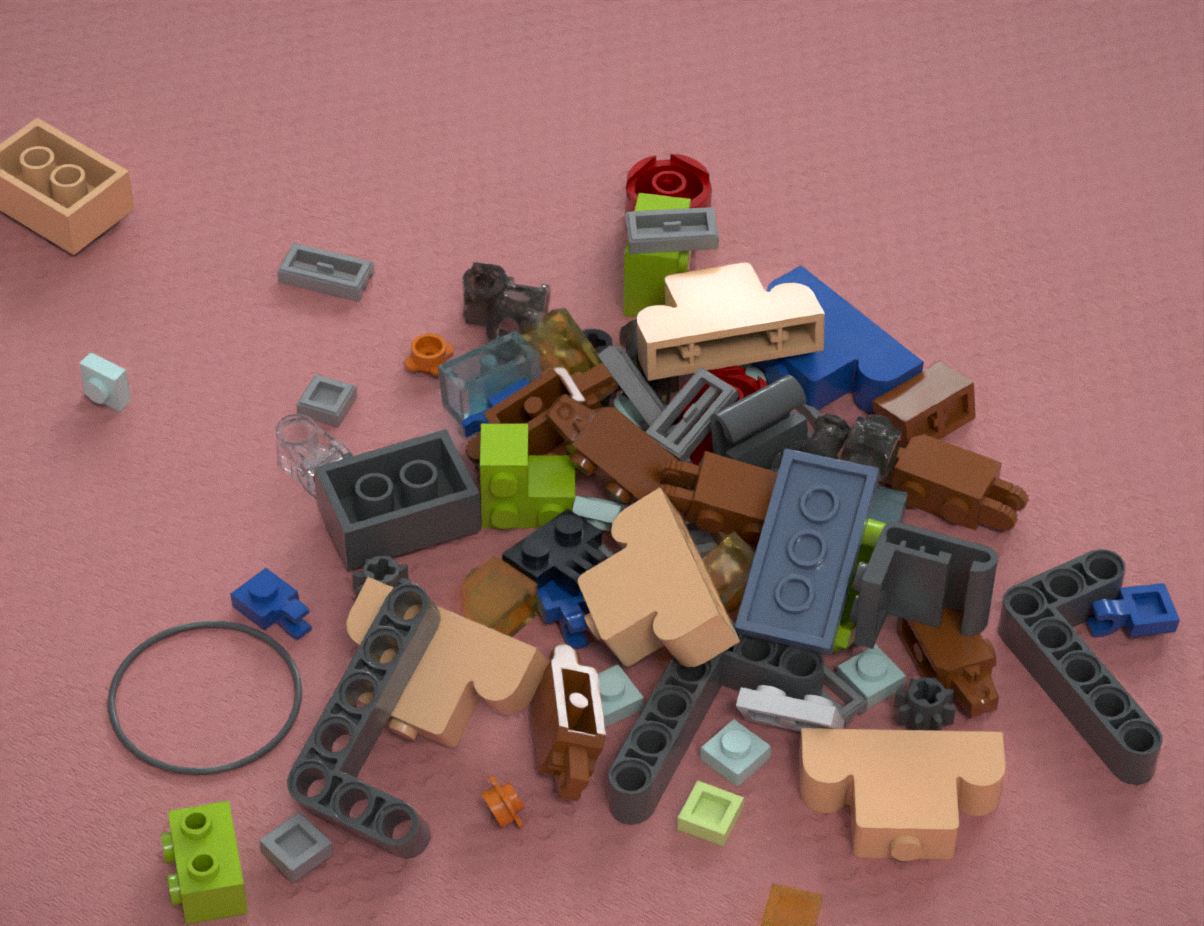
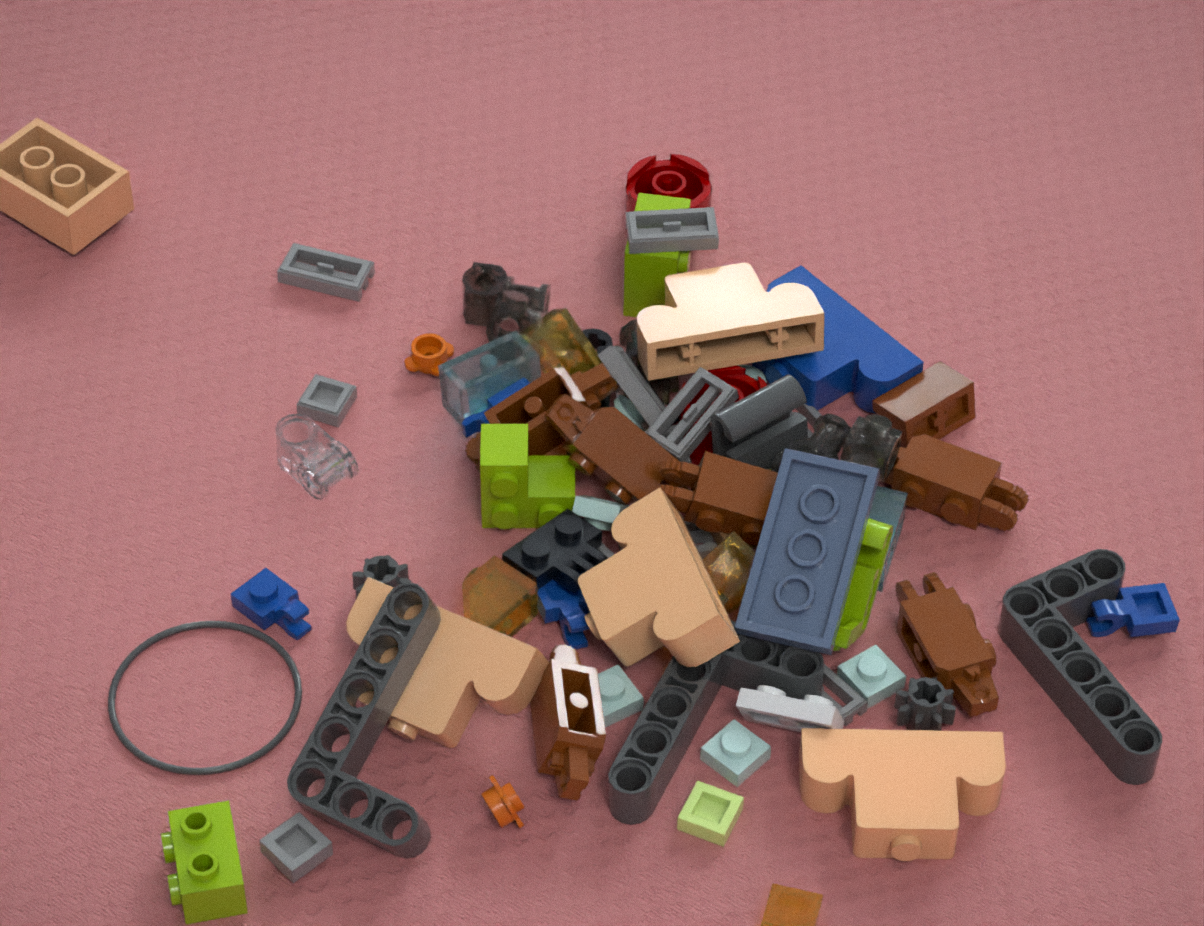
(105, 382): light aqua plate -> none
(397, 498): dark grey brick -> none
(917, 576): dark grey piece -> none

